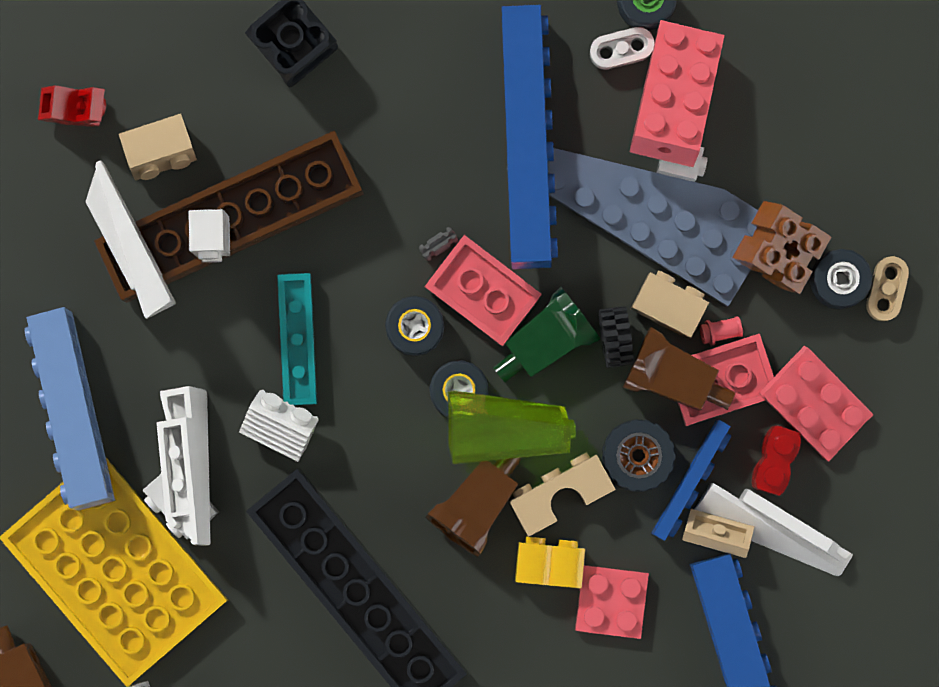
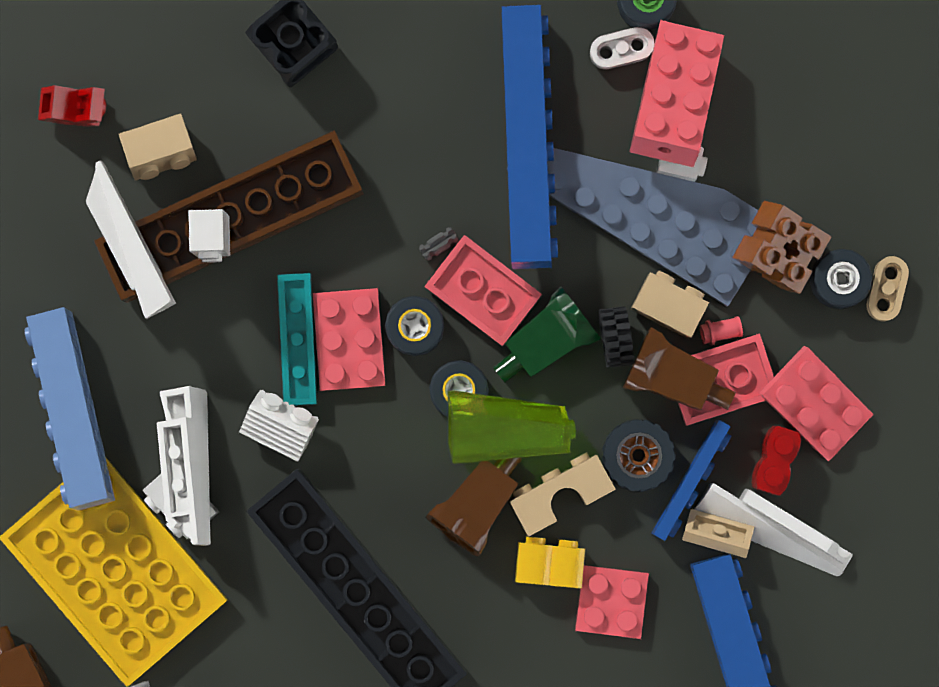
(349, 339): none -> coral plate

